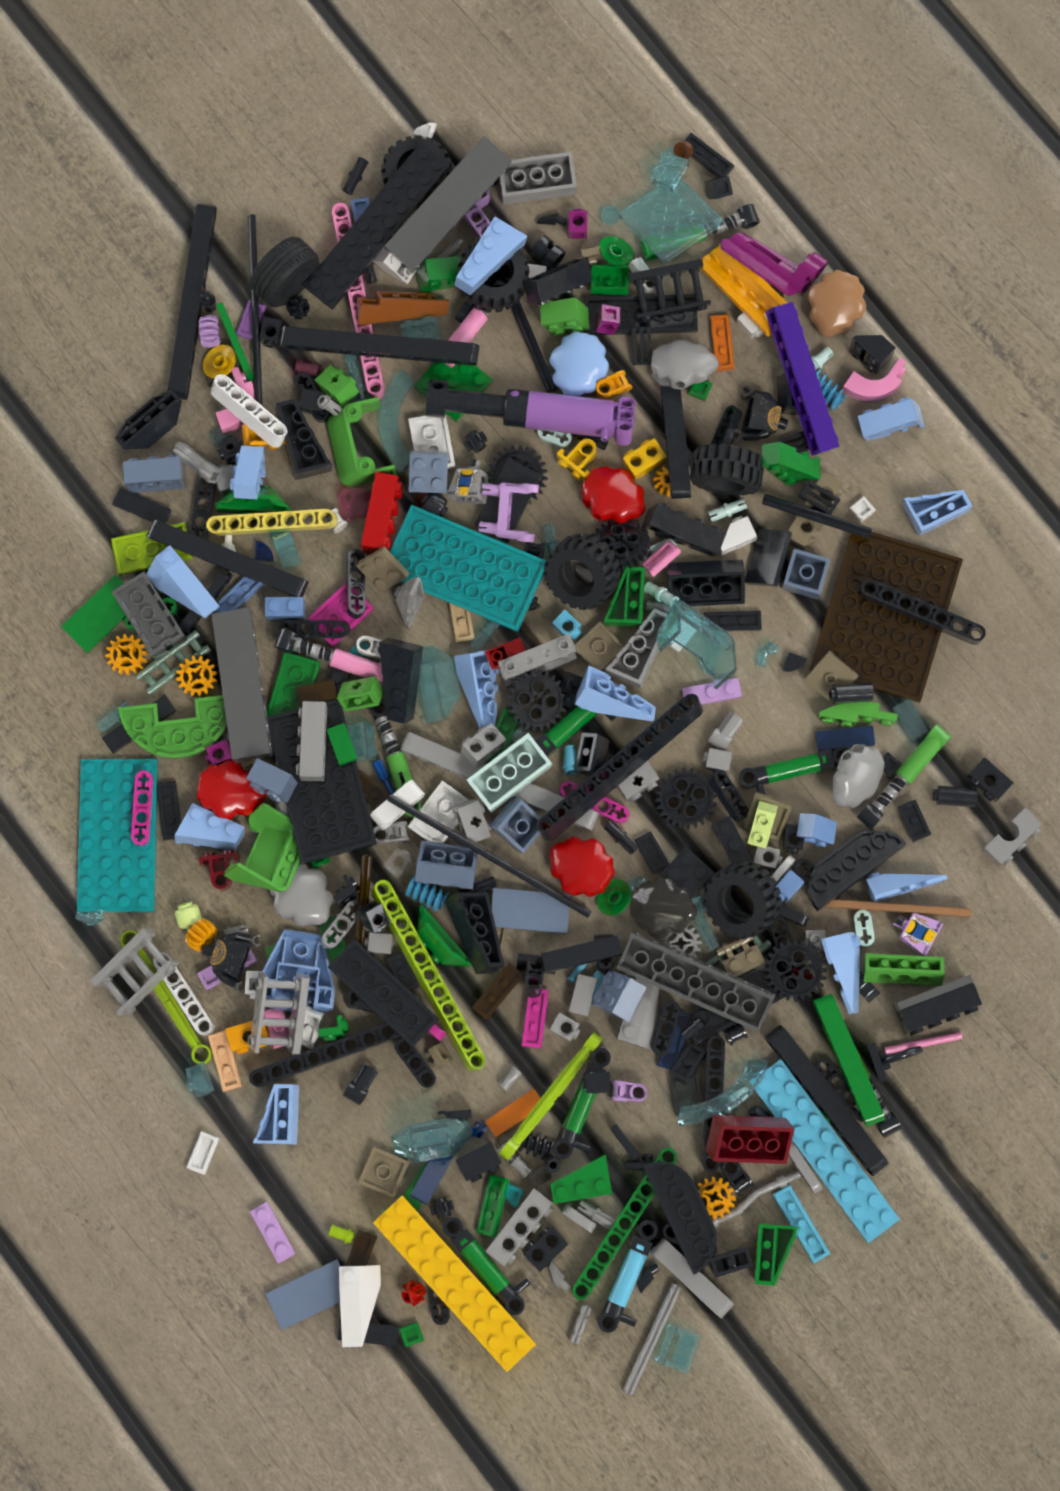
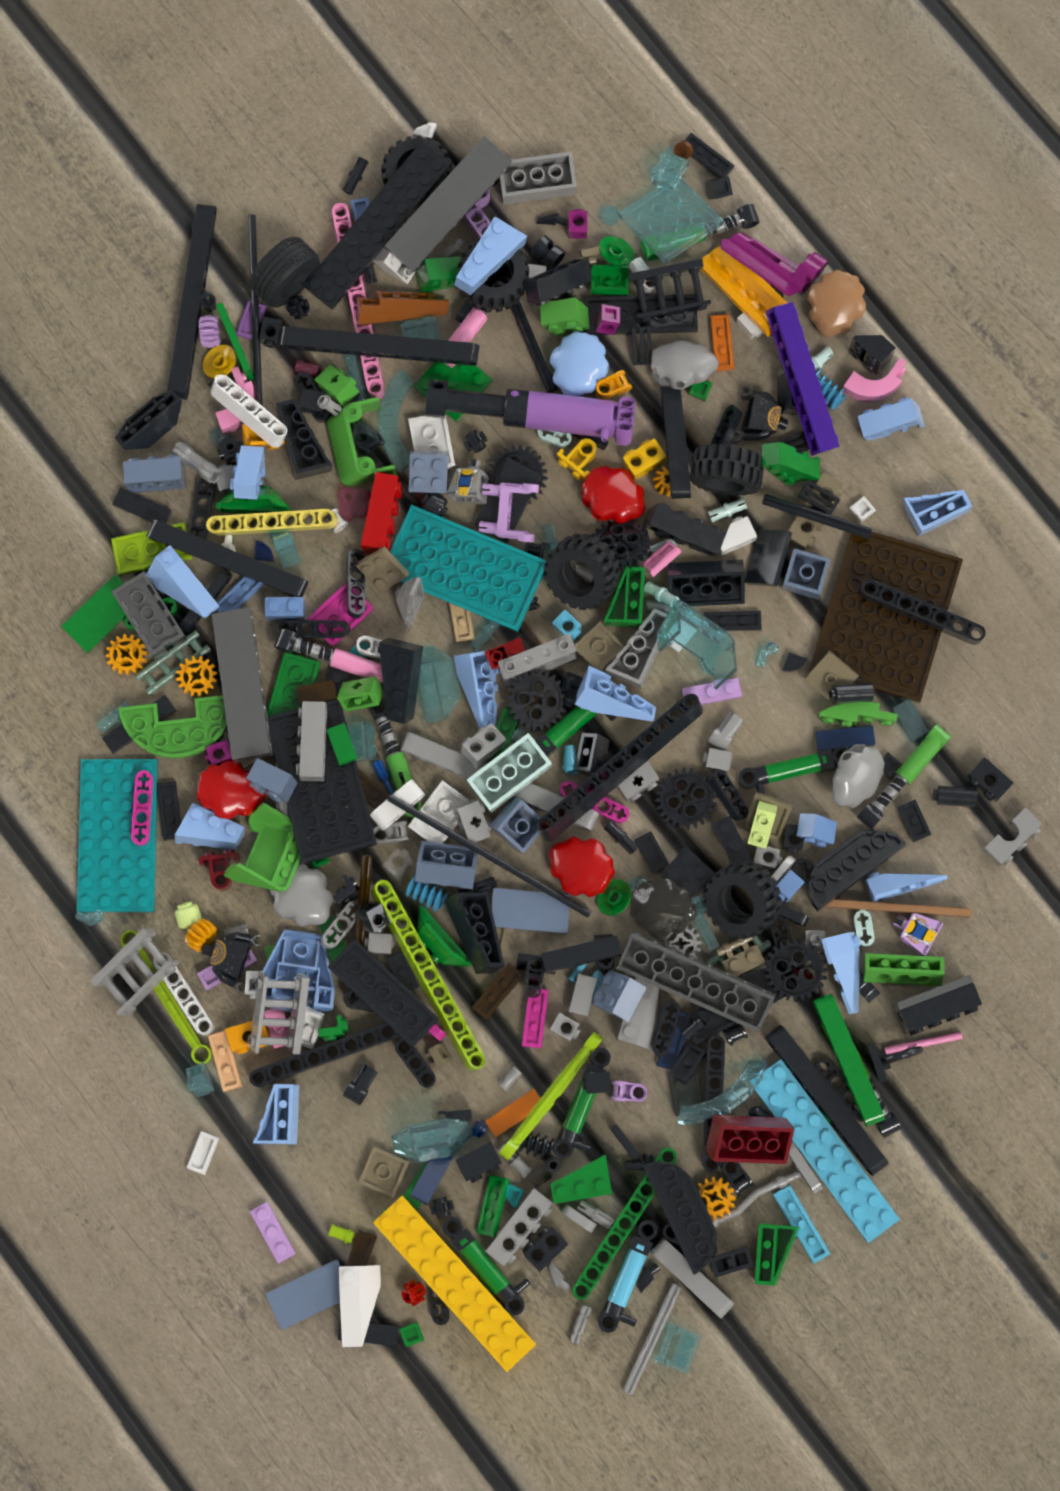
(366, 437): none -> black piece

